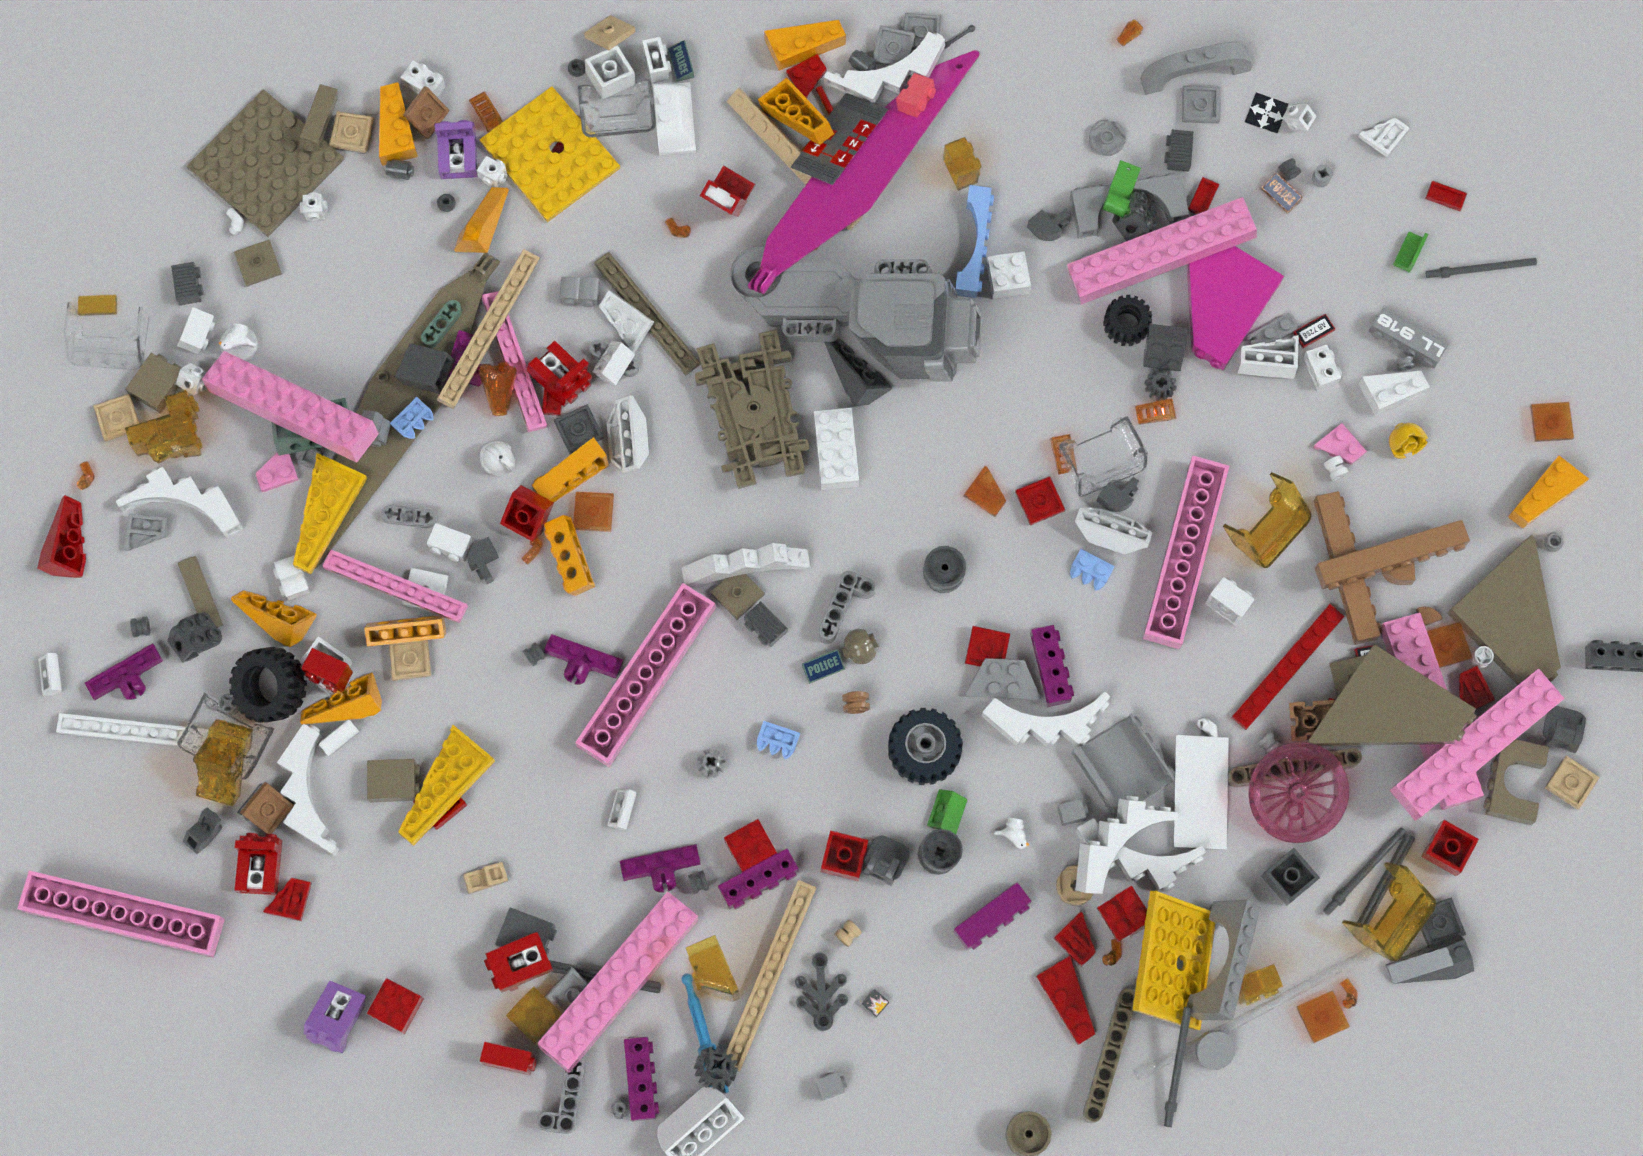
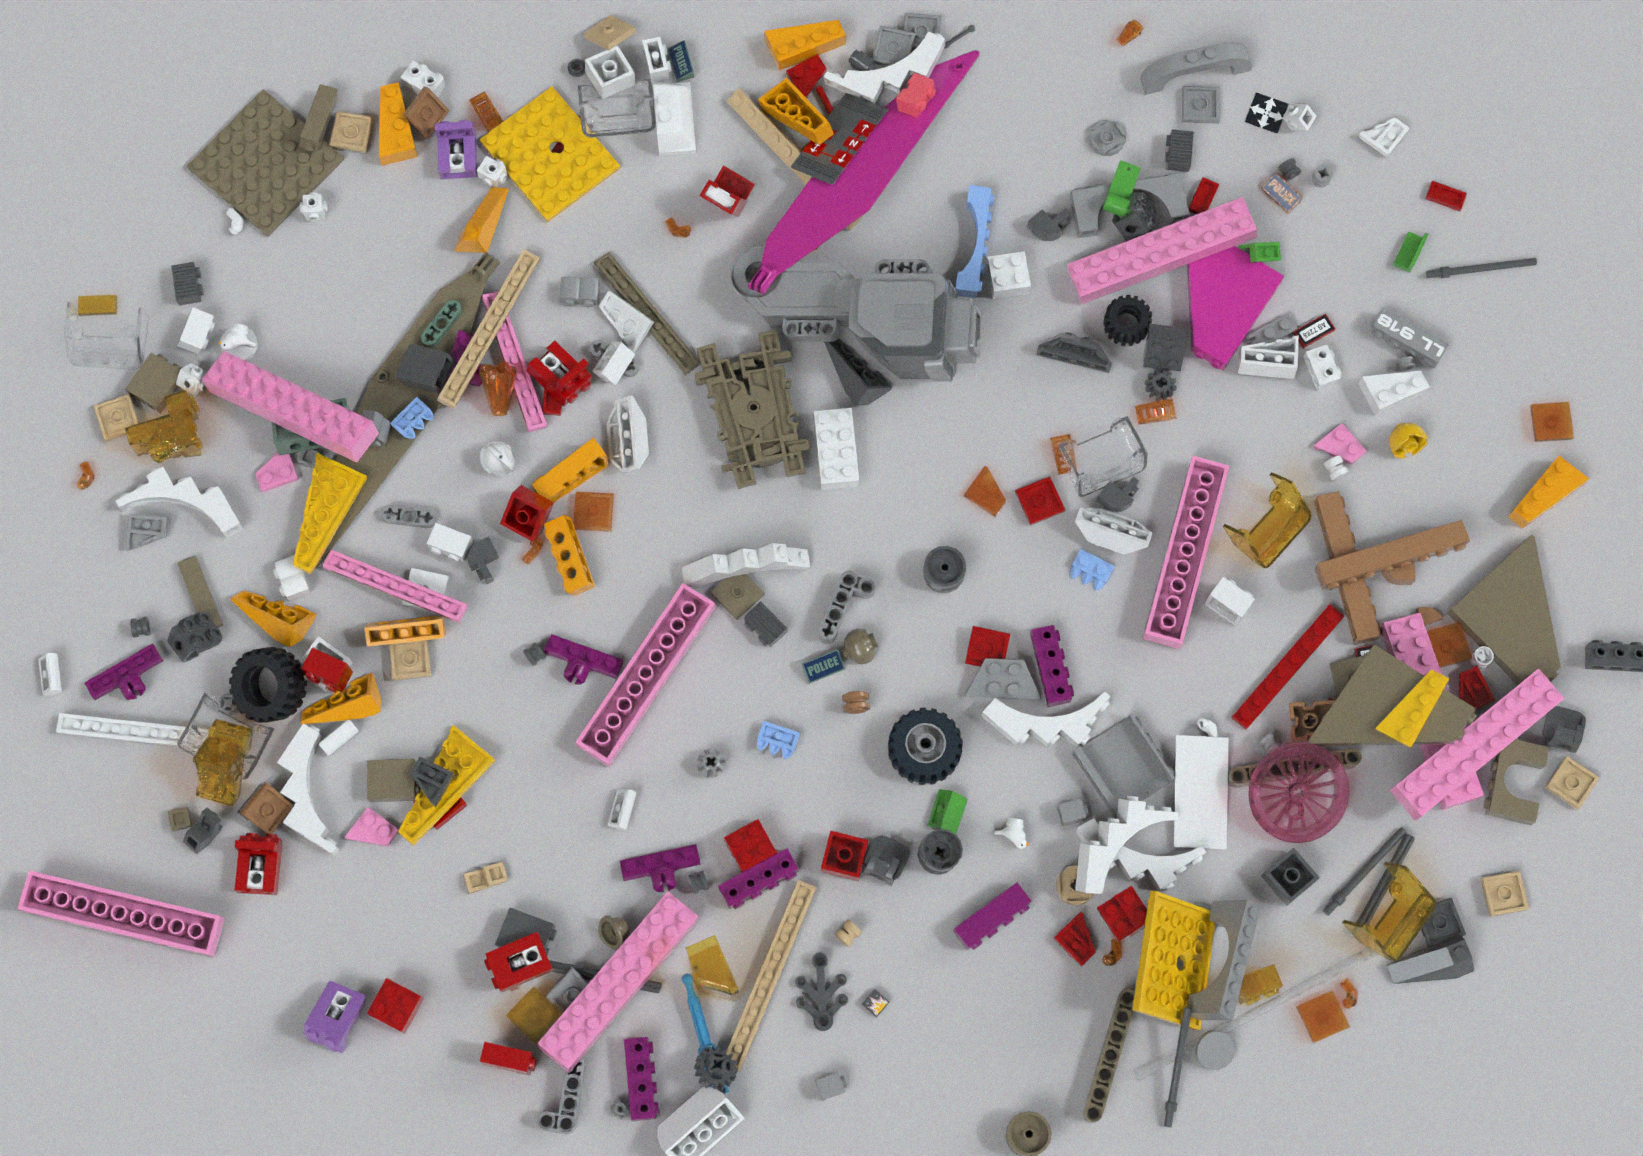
(63, 546): red wedge -> none
(180, 819): none -> dark tan plate
(257, 263): dark tan plate -> none
(291, 900): red wing -> none
(372, 829): none -> bright pink wing
(399, 169): dark grey brick -> none
(431, 779): none -> dark grey wing
(448, 207): dark grey plate -> none
(578, 428): dark grey plate -> none
(613, 931): none -> dark tan hat
(961, 163): clear yellow brick -> none
(1066, 996): red wing -> none
(1076, 351): none -> dark grey wedge
(1263, 251): none -> bright green panel
(1413, 711): none -> yellow wing
(1450, 848): red brick -> none
(1504, 893): none -> tan plate
(1553, 536): light grey plate -> none

